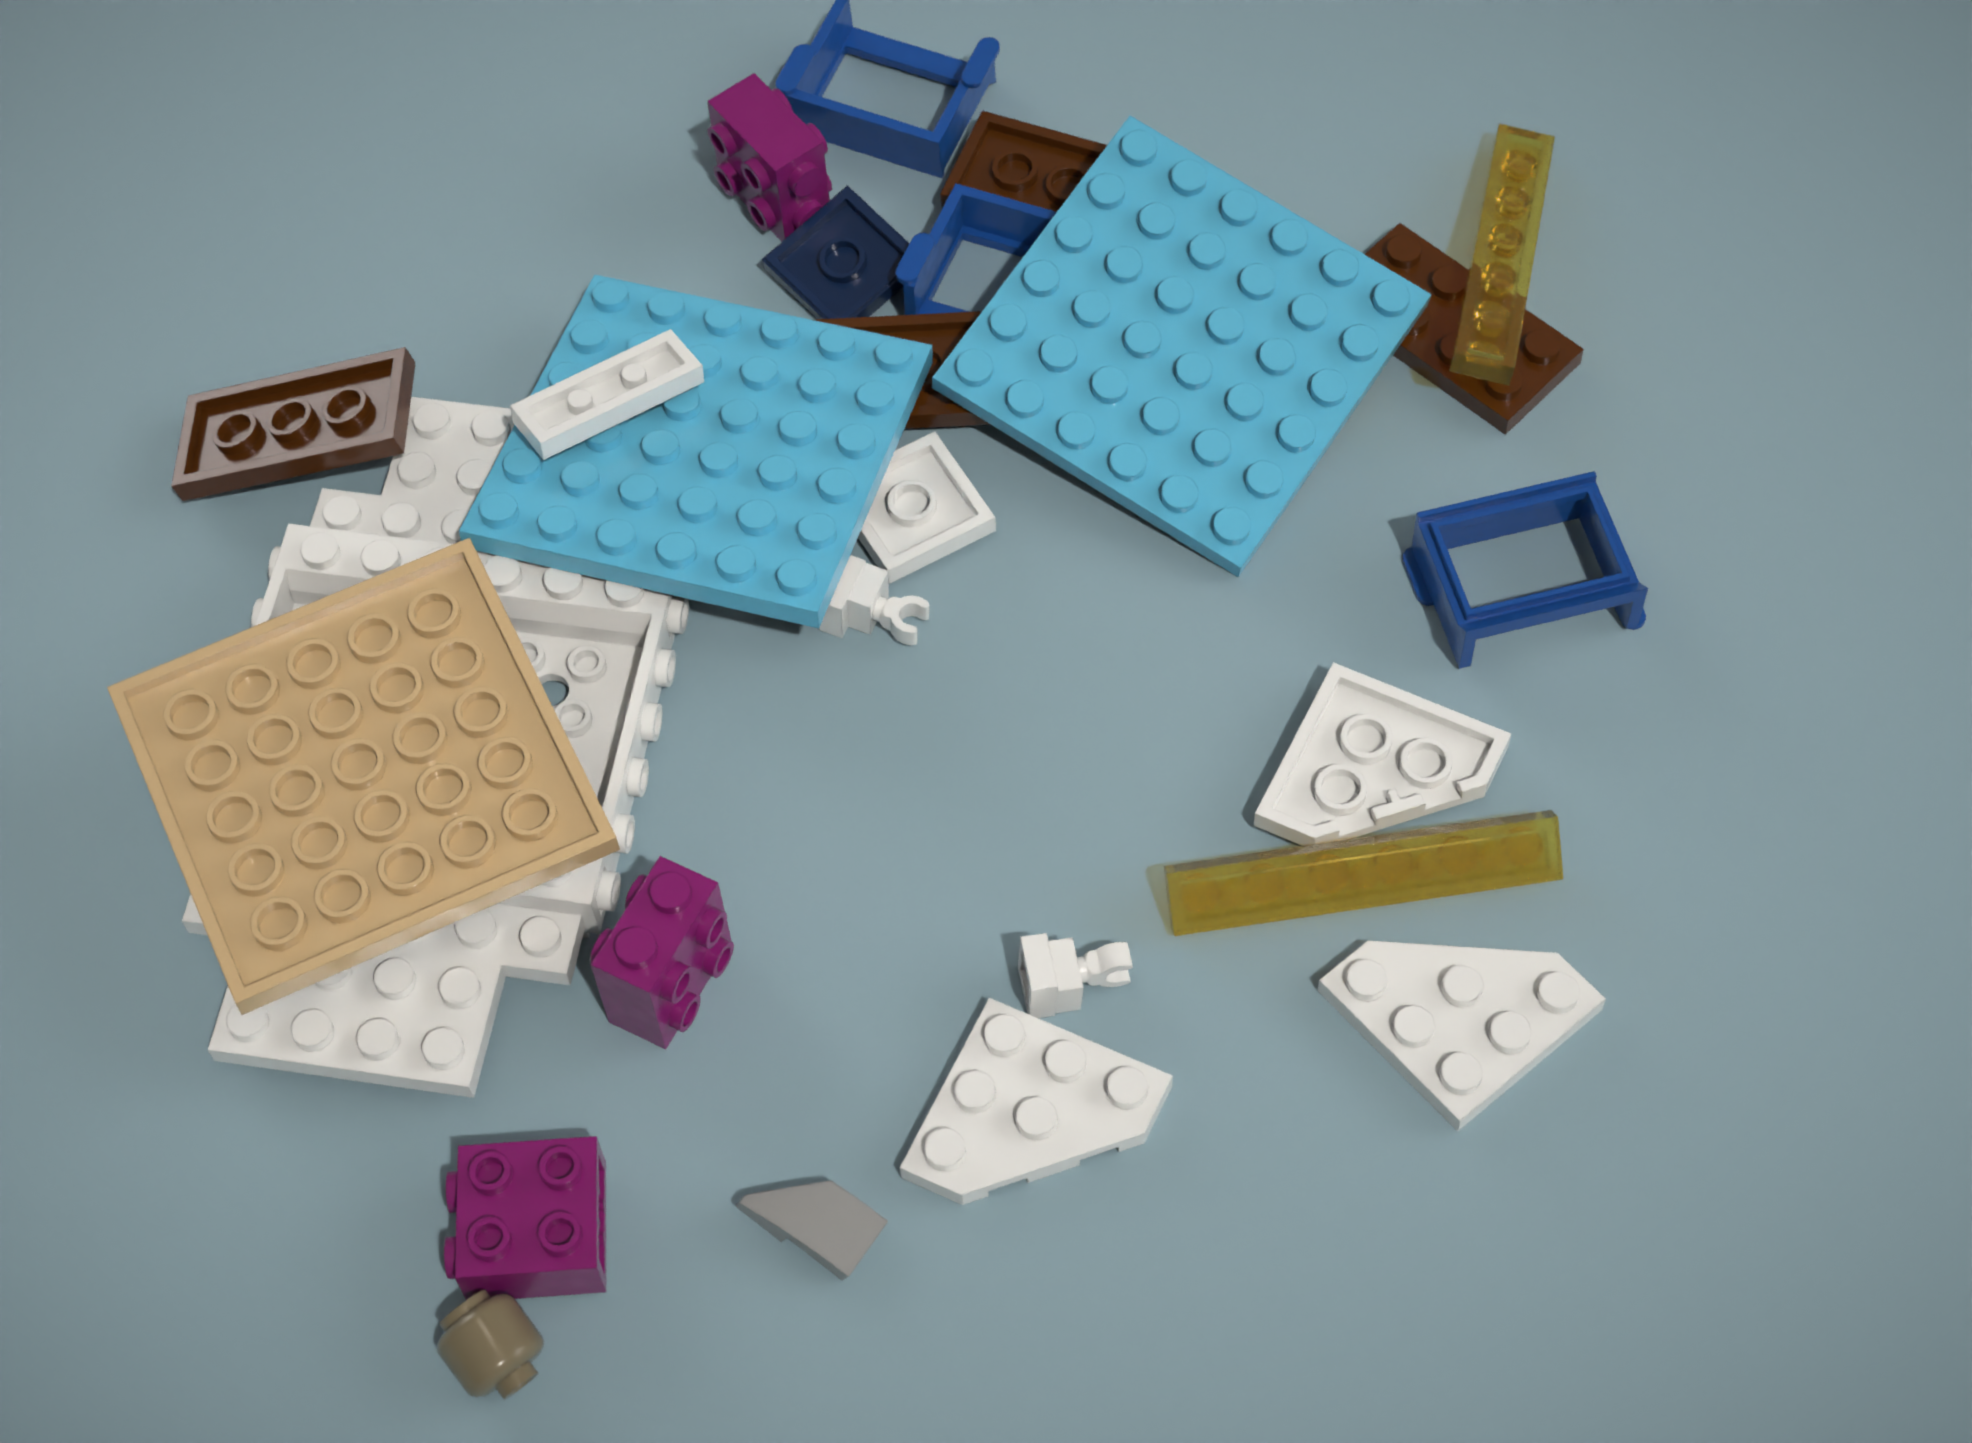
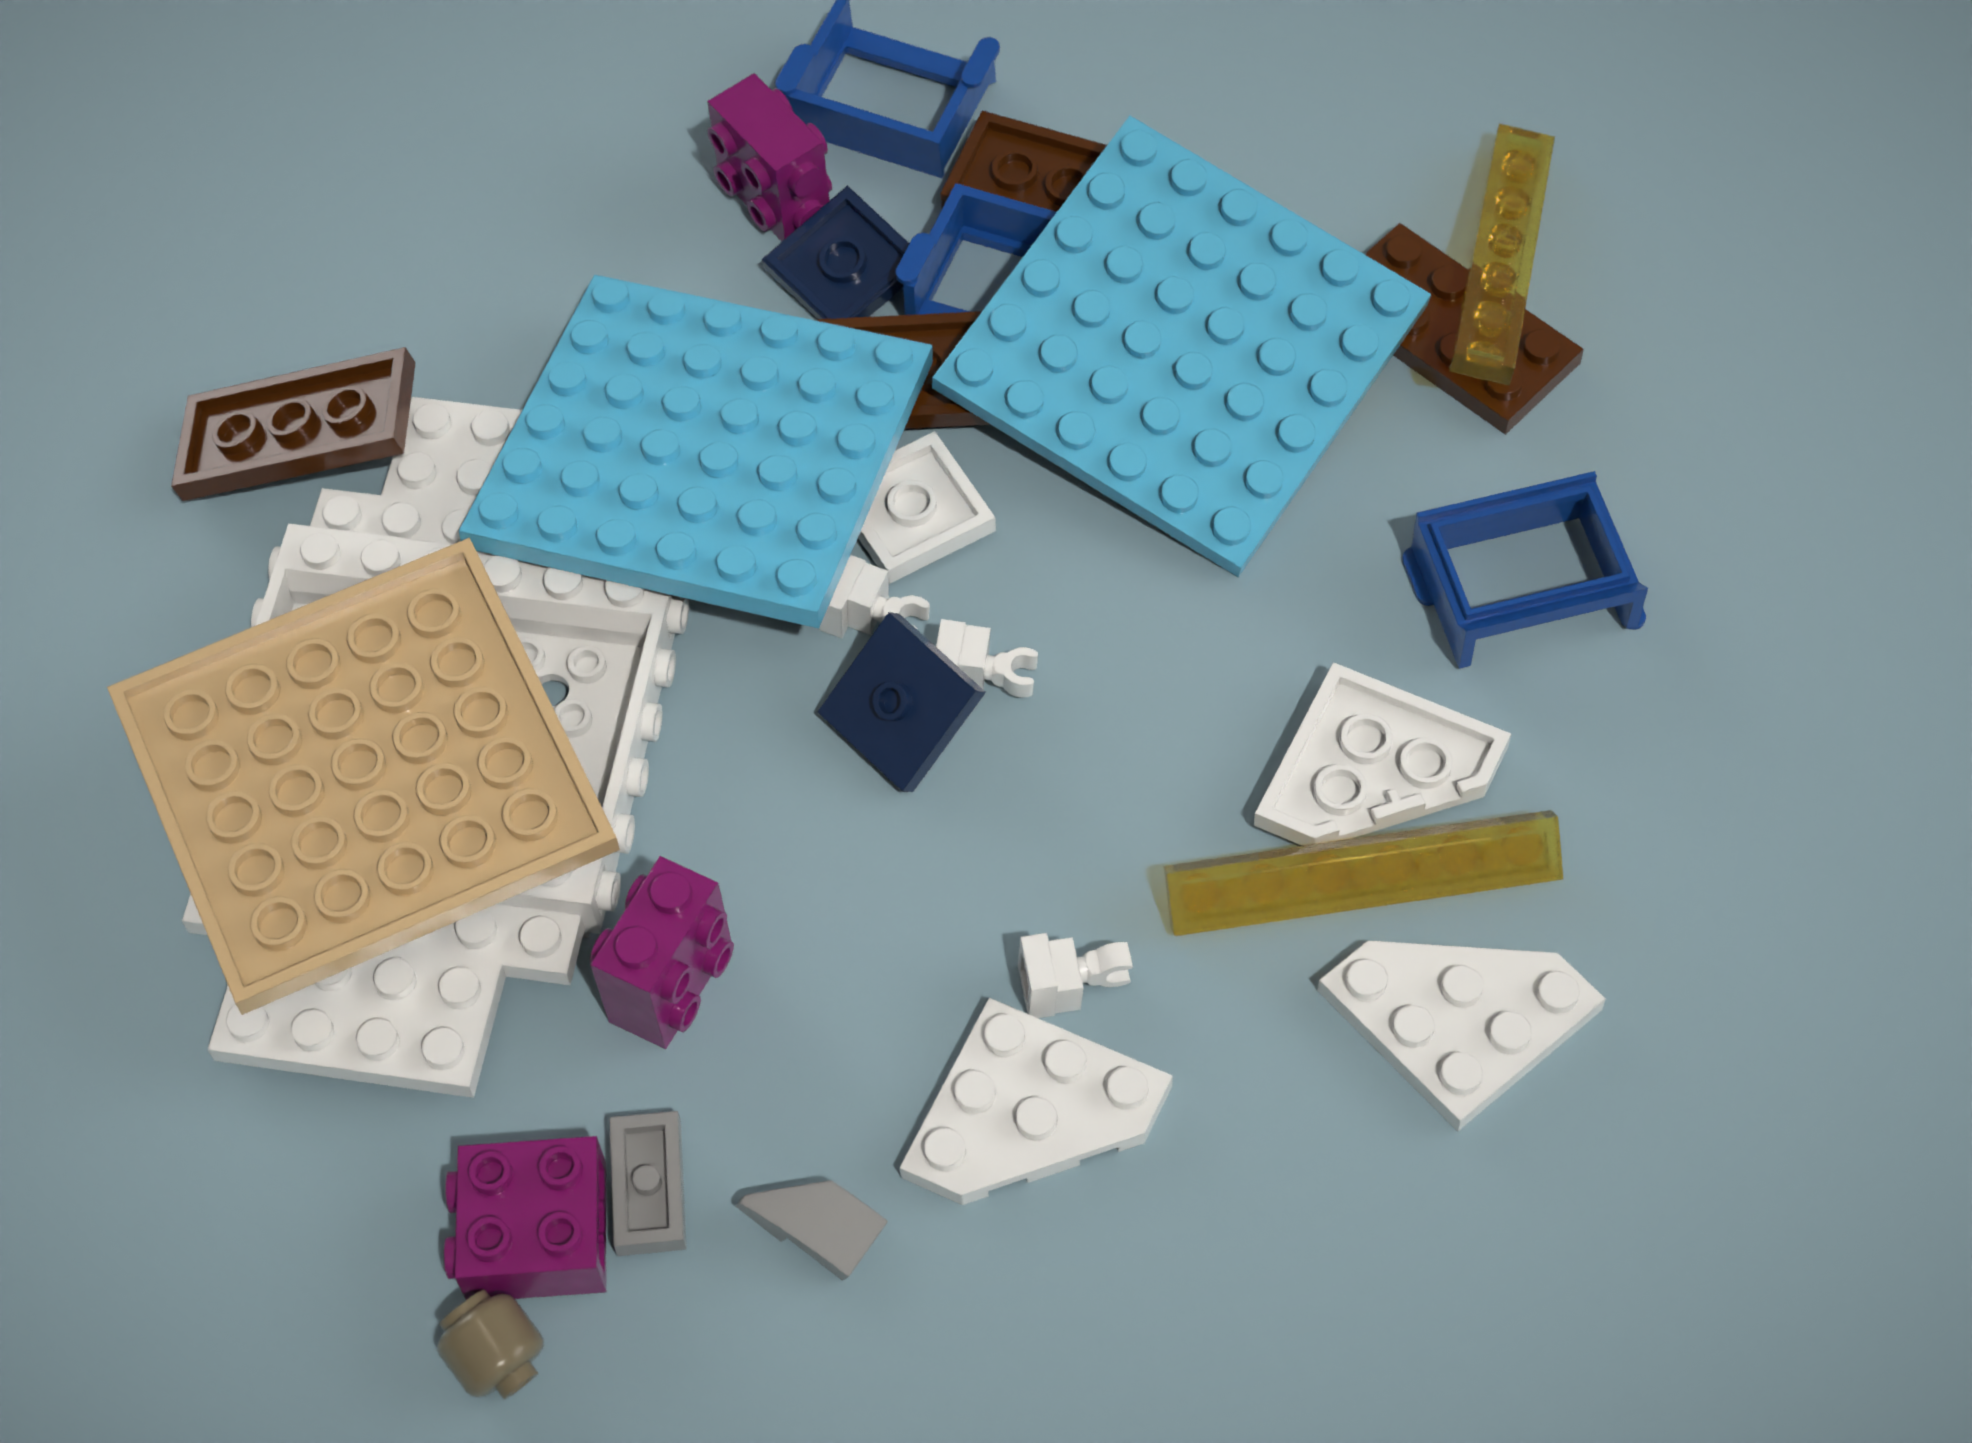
(607, 394): white plate -> none
(647, 1183): none -> light grey plate
(901, 702): none -> dark blue plate
(969, 650): none -> white piece

